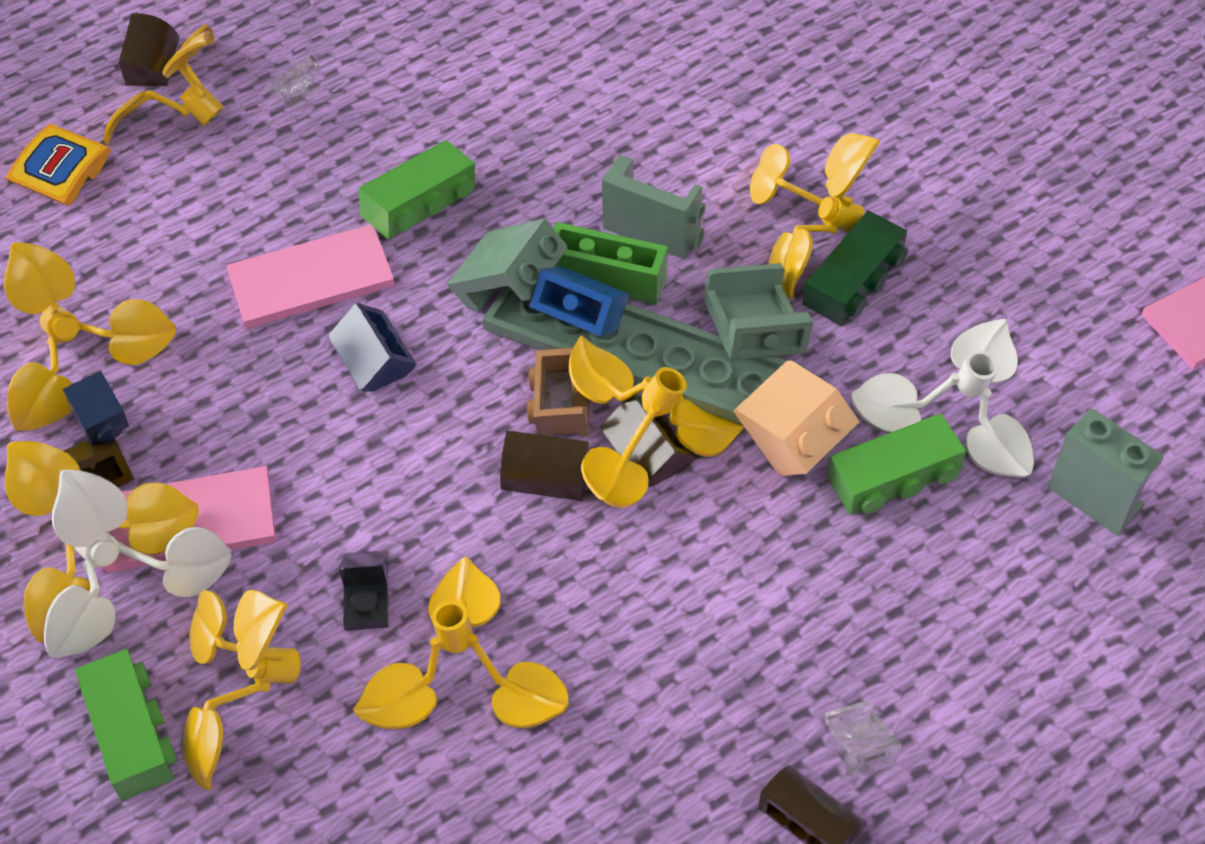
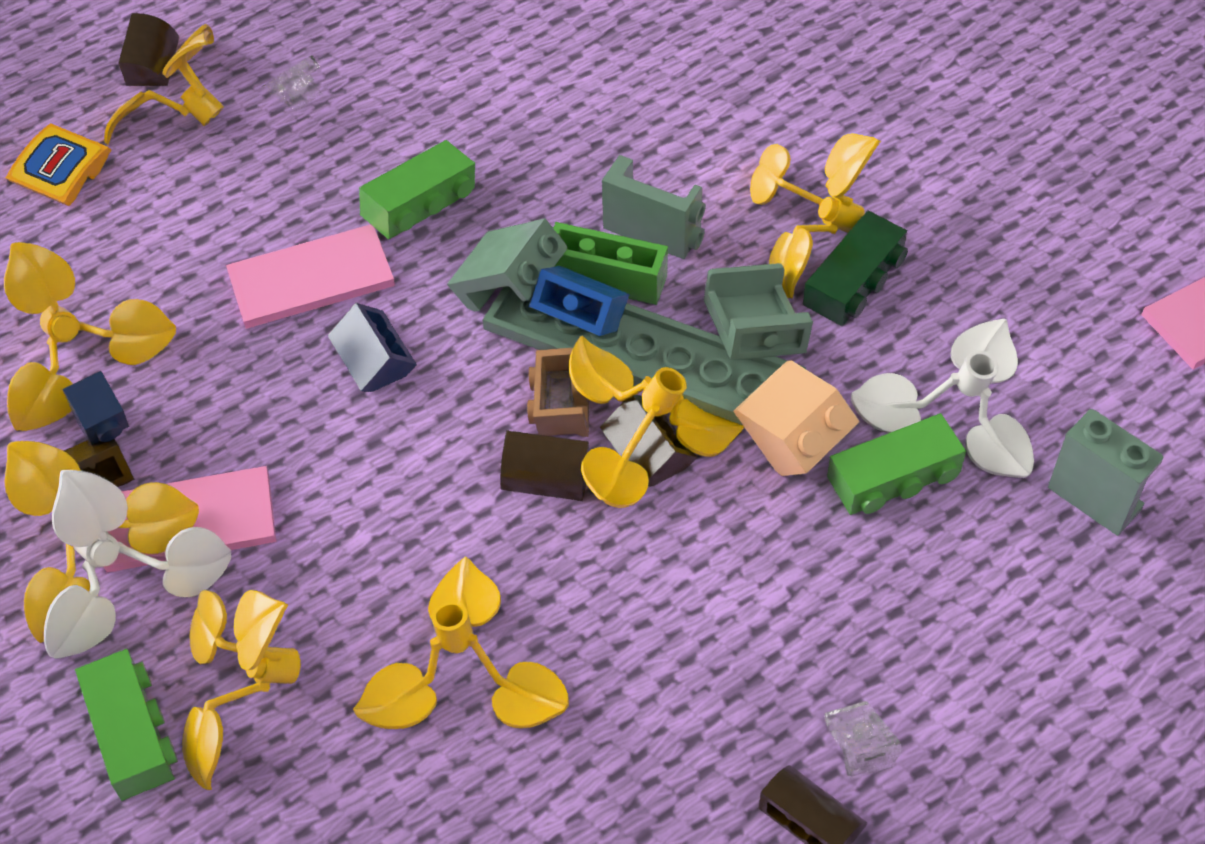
(365, 590): black slope -> none

